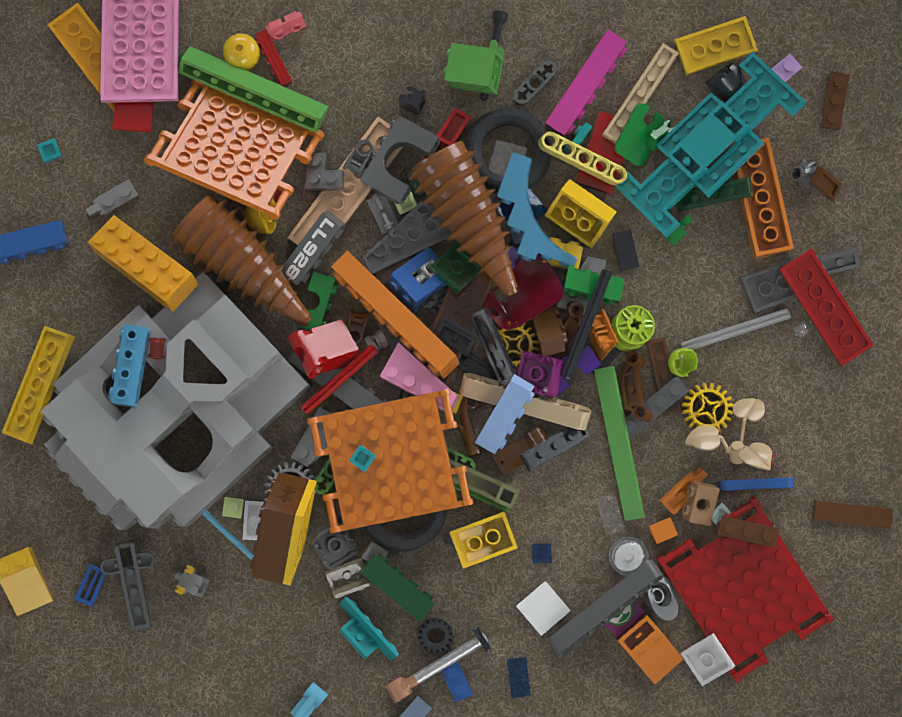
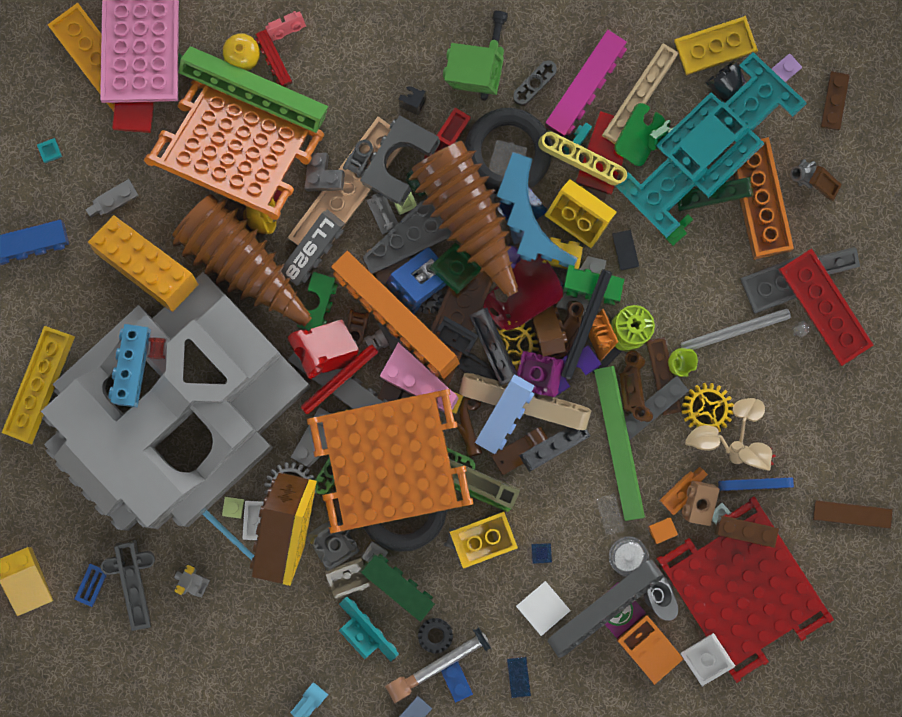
(362, 458): teal plate -> none

